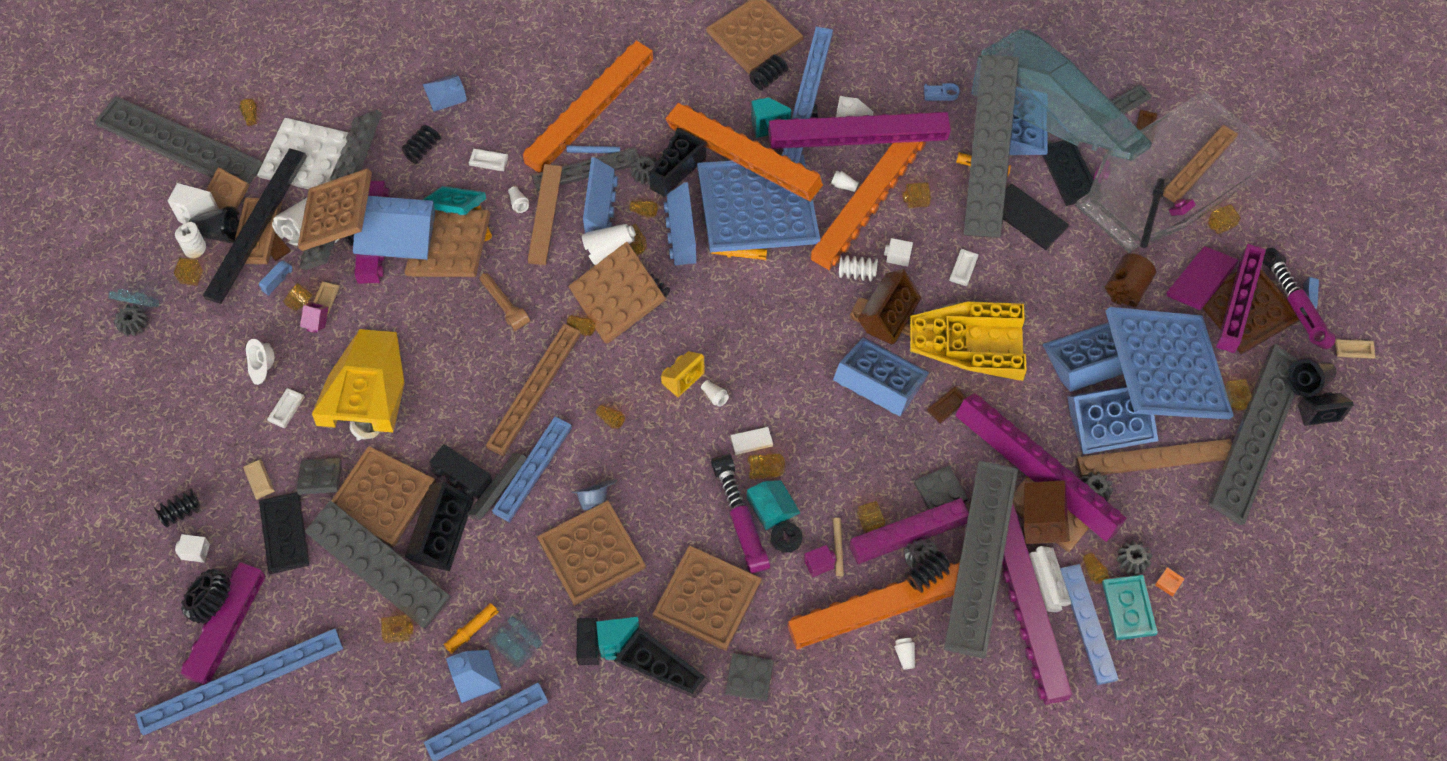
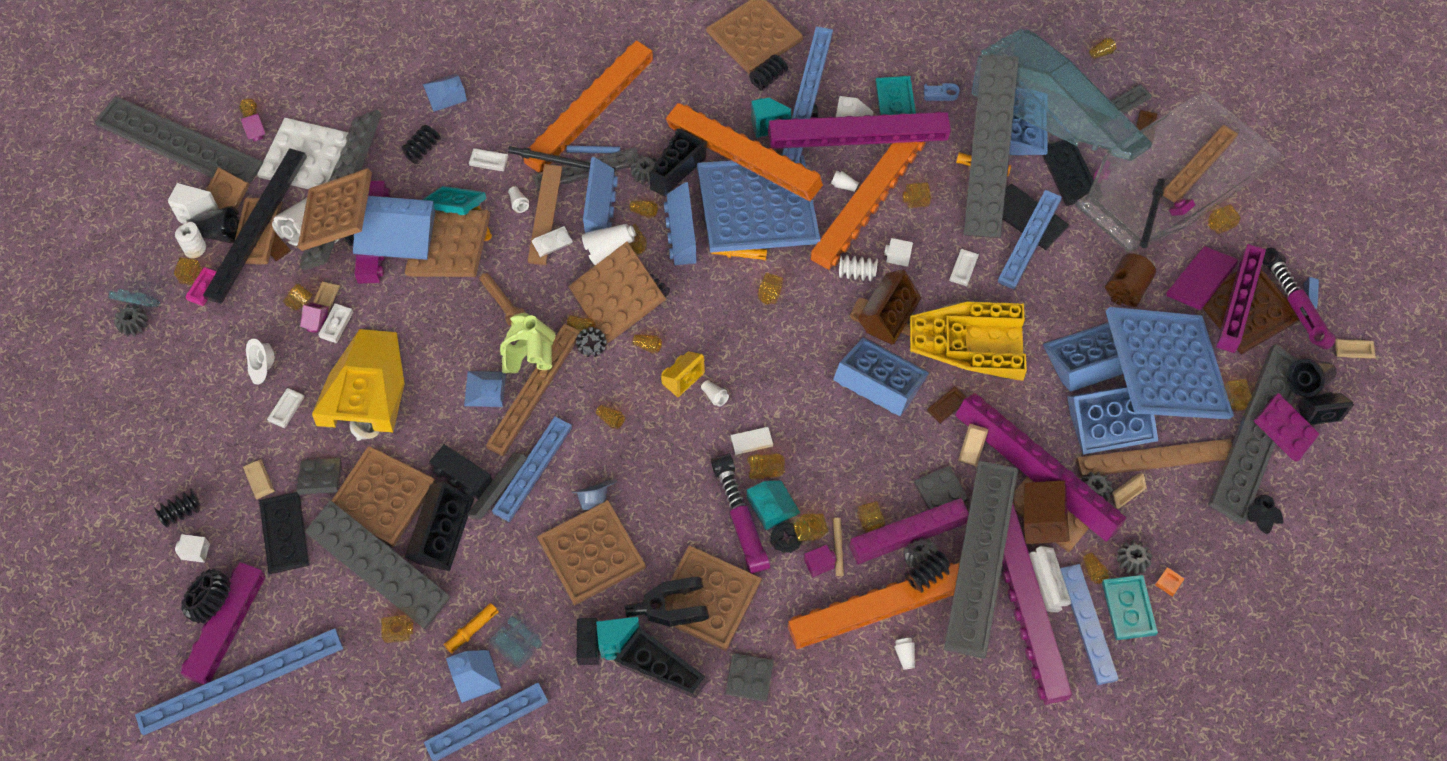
(200, 285): none -> dark pink plate
(253, 127): none -> magenta brick
(275, 277): medium blue piece -> none
(335, 323): none -> white plate
(485, 389): none -> medium blue slope
(527, 152): none -> black bar
(534, 342): none -> yellowish green helmet
(552, 241): none -> white plate
(595, 334): none -> black gear
(648, 342): none -> clear yellow cone
(672, 617): none -> black piece
(770, 288): none -> clear yellow brick
(810, 527): none -> clear yellow brick
(895, 95): none -> teal plate
(973, 444): none -> tan tile
(1029, 239): none -> medium blue plate
(1103, 48): none -> clear yellow cone
(1129, 490): none -> tan tile
(1264, 513): none -> black plate
(1286, 427): none -> magenta plate

